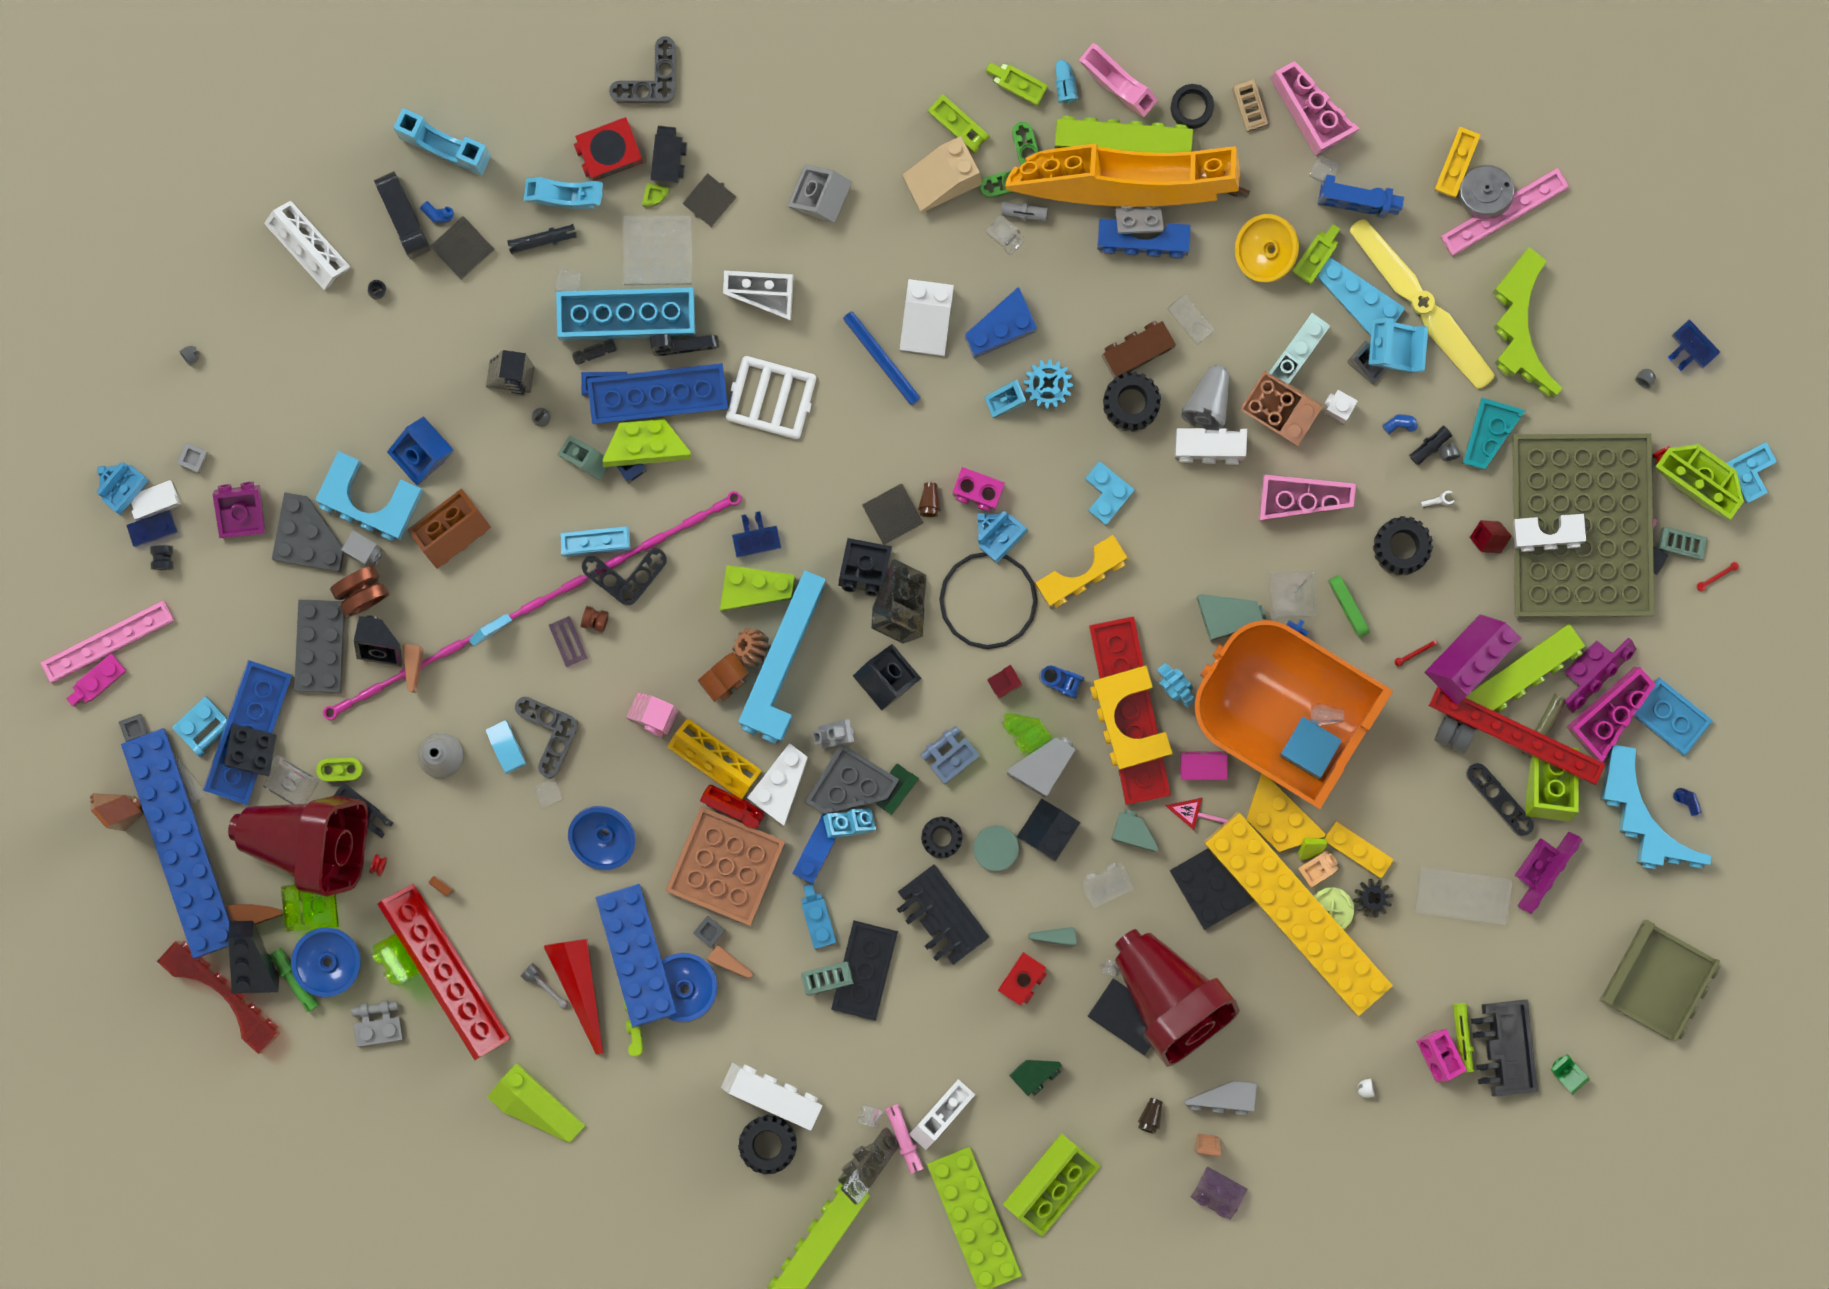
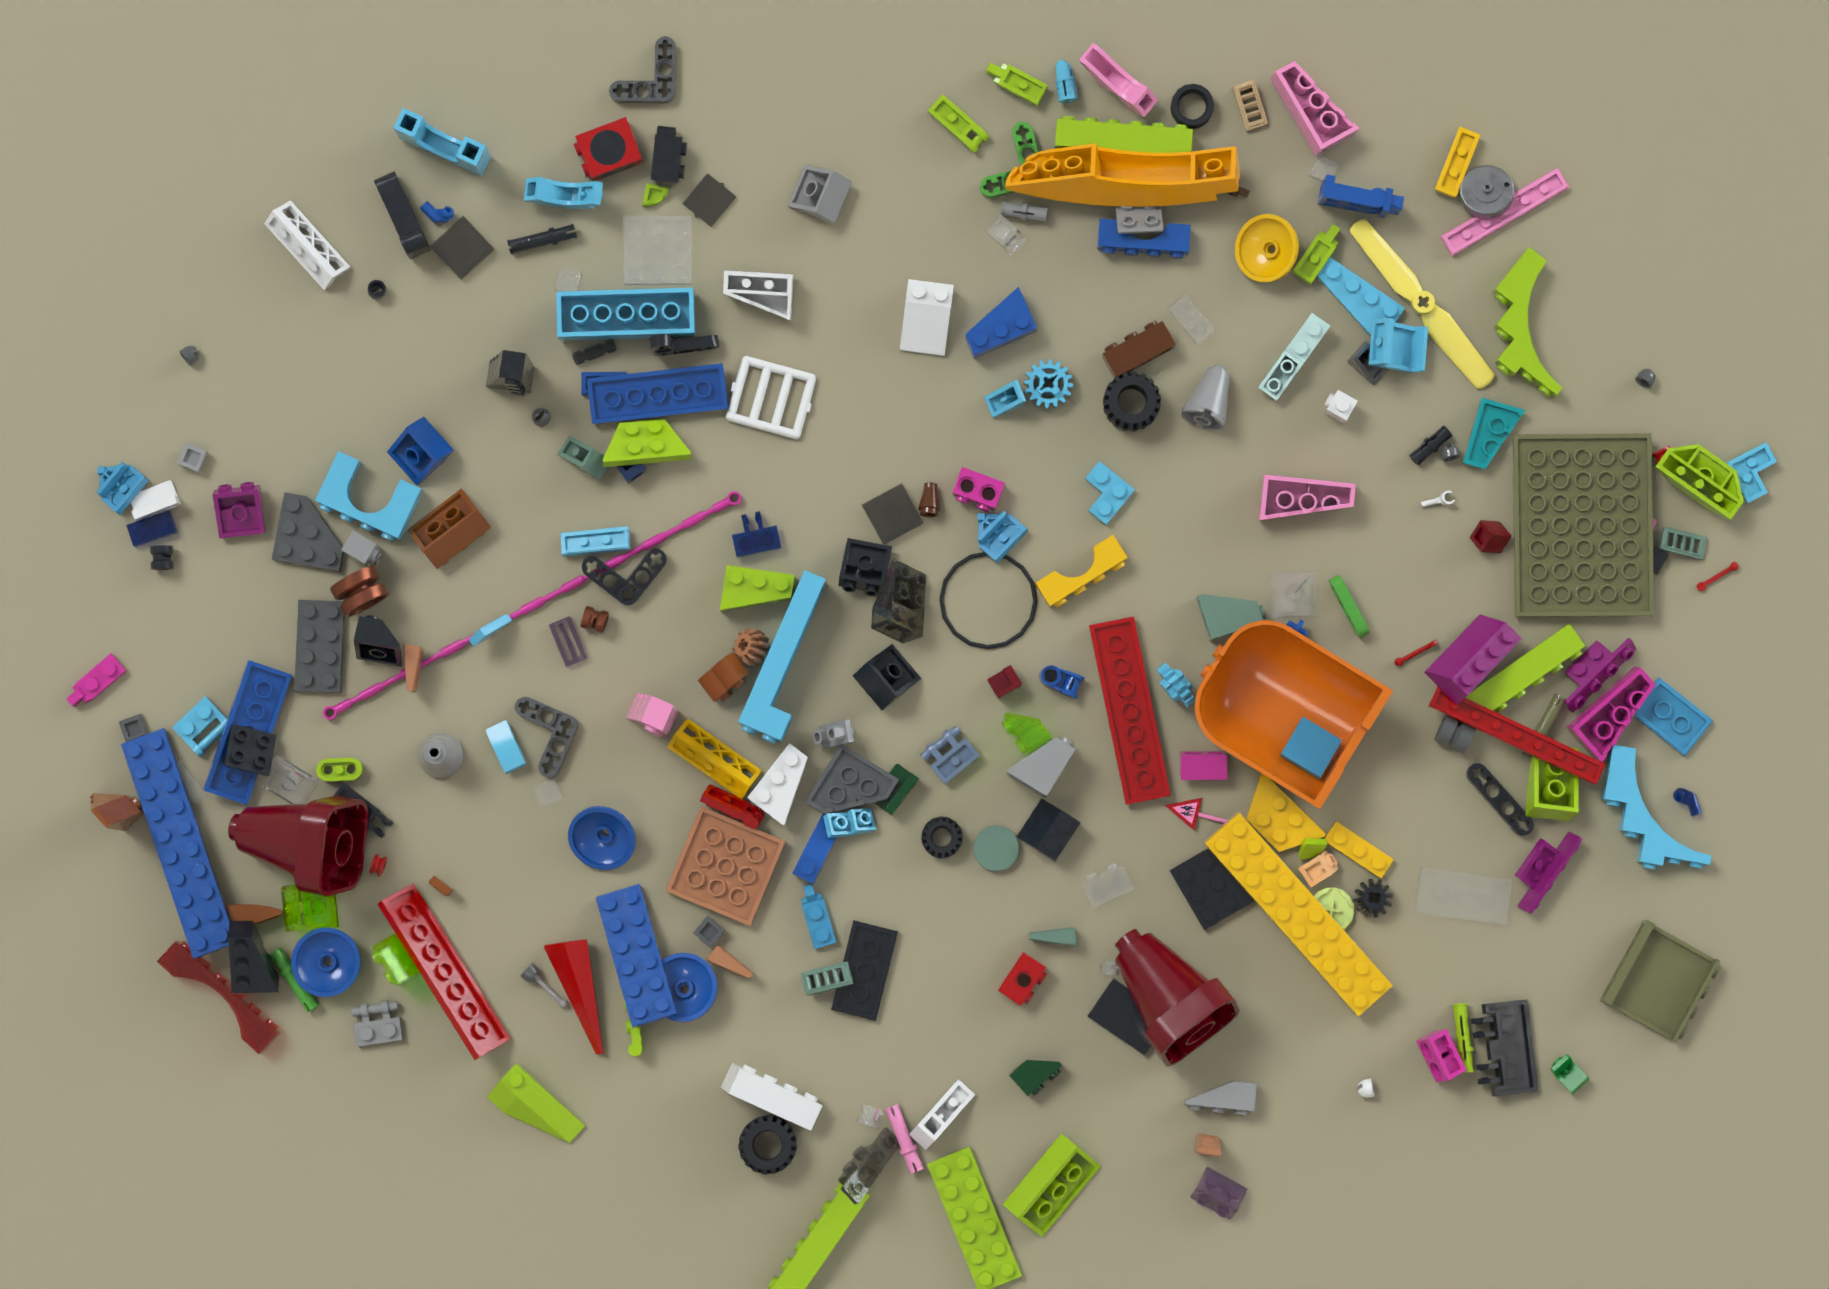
(107, 641): bright pink tile -> none
(881, 358): blue axle -> none
(942, 175): tan slope -> none
(944, 913): black hinge -> none
(1126, 750): yellow arch -> none
(1133, 831): sand green slope -> none
(1151, 1116): dark brown cone -> none
(1210, 445): white wedge -> none
(1281, 407): nougat slope -> none
(1325, 714): clear cone -> none
(1400, 420): blue arm -> none
(1416, 531): black tyre -> none
(1570, 533): white arch -> none
(1695, 344): clear blue hinge -> none

